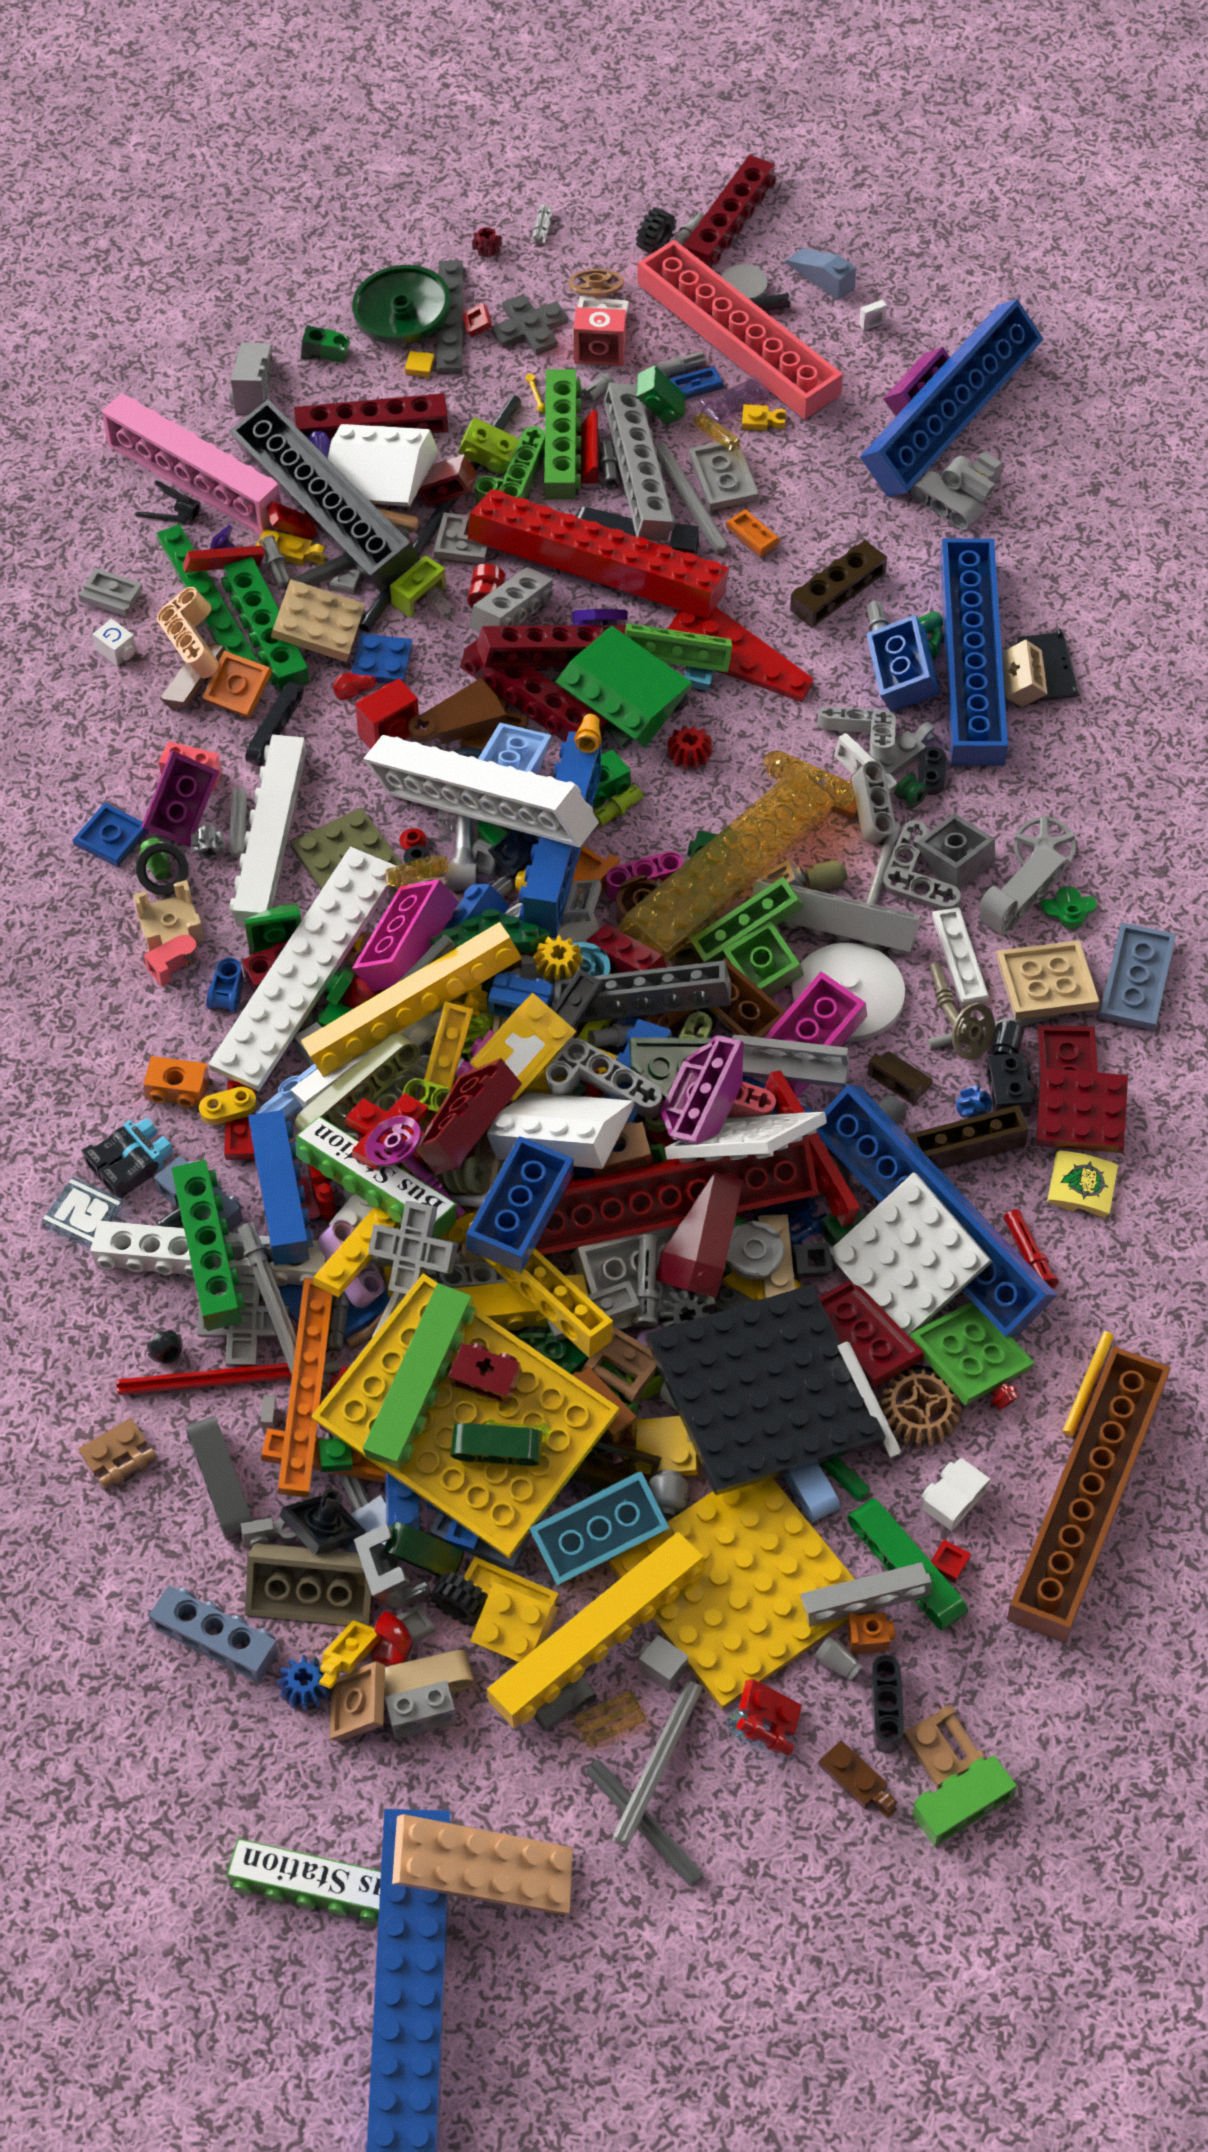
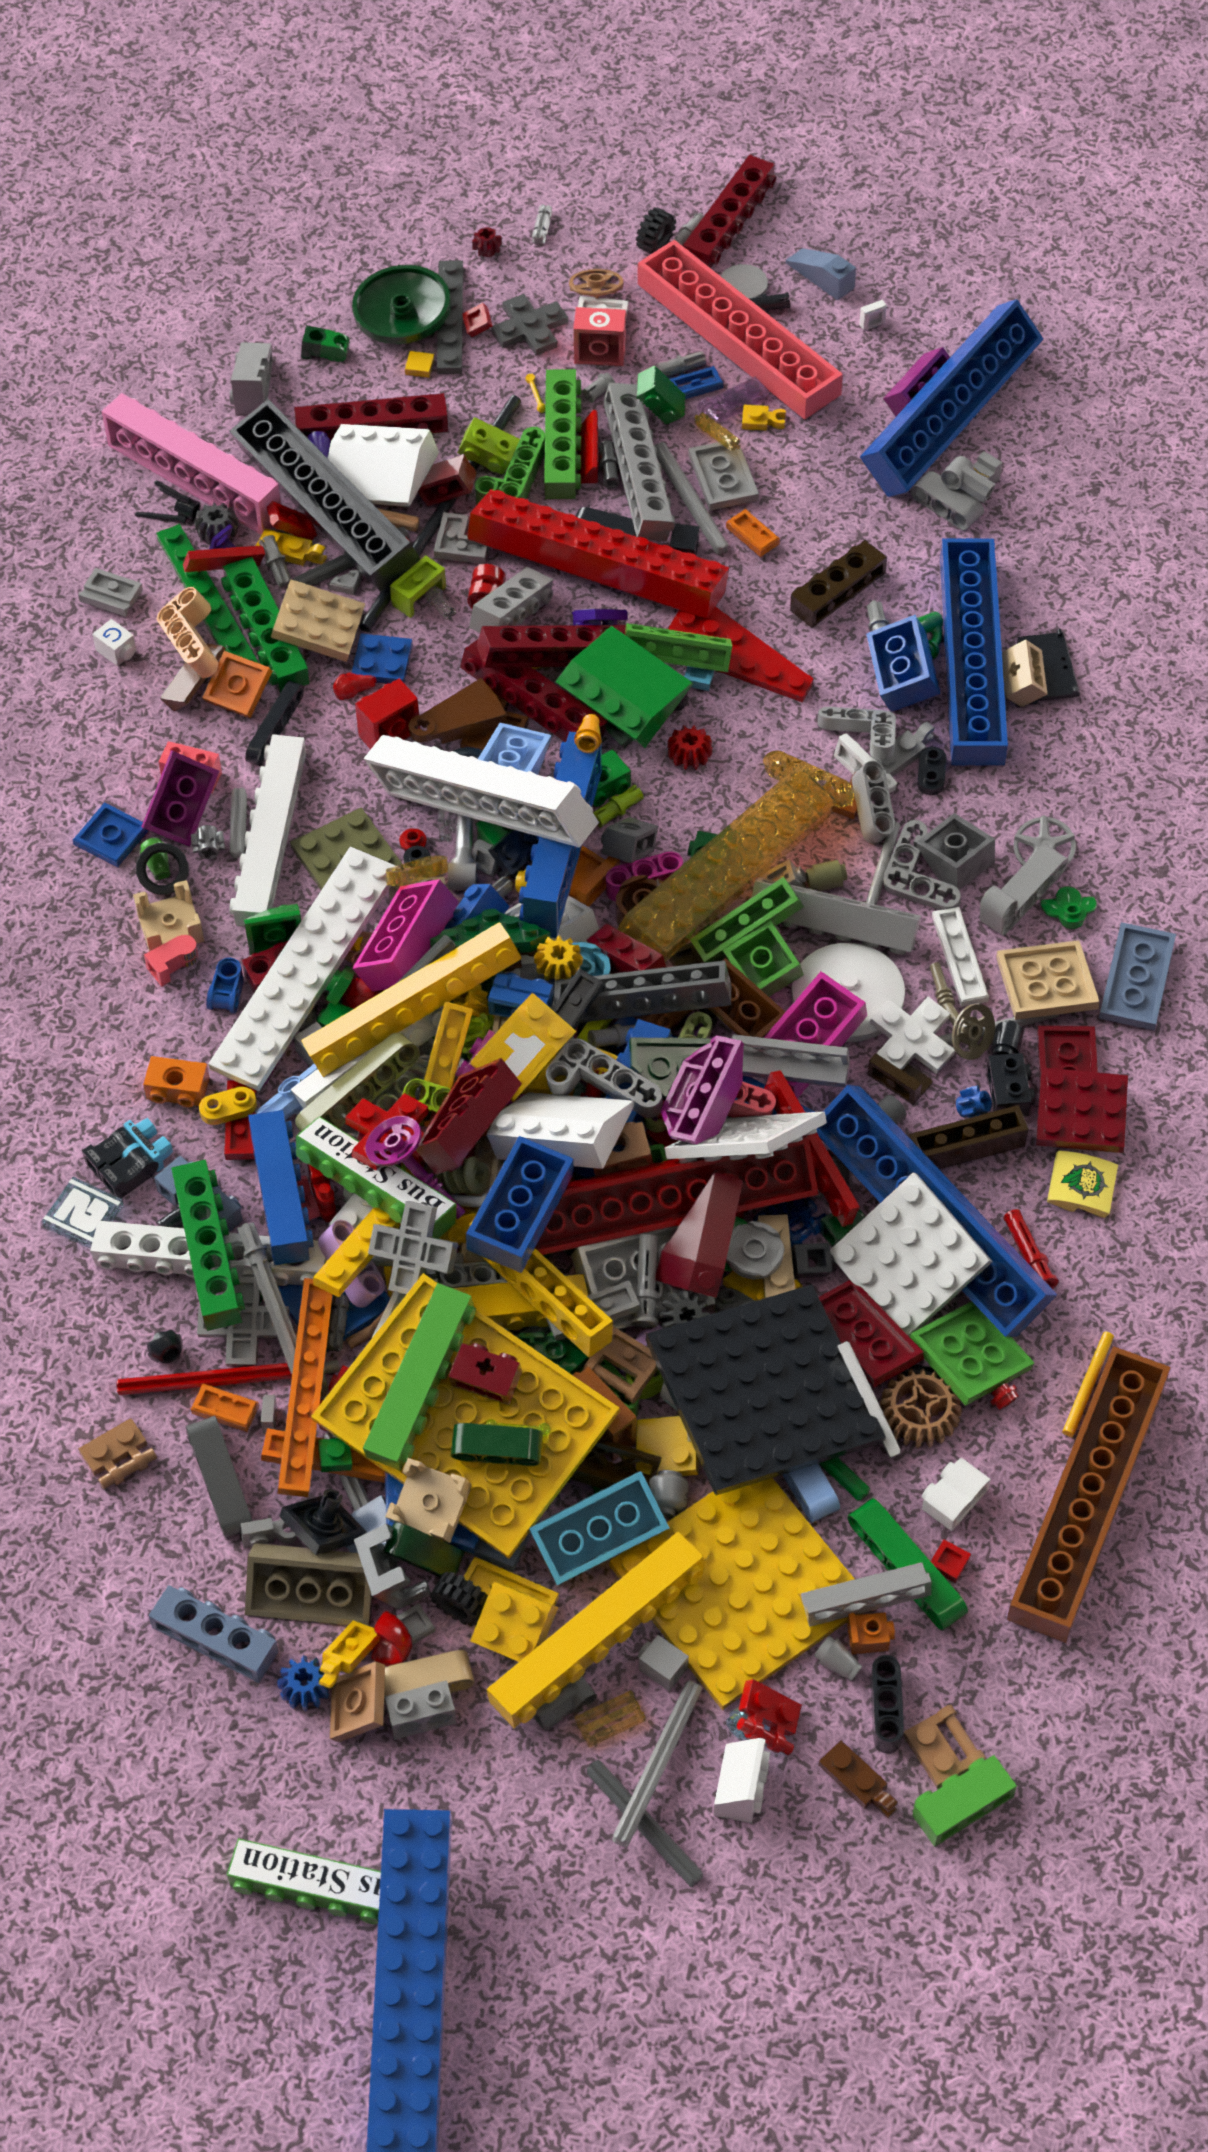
(213, 520): none -> dark grey gear
(226, 1406): none -> orange plate
(430, 1500): none -> tan panel
(482, 1865): light nougat plate -> none
(587, 900): light grey tile -> none
(629, 839): none -> dark grey brick
(742, 1780): none -> white slope
(911, 790): dark green wheel -> none
(913, 1034): none -> white plate

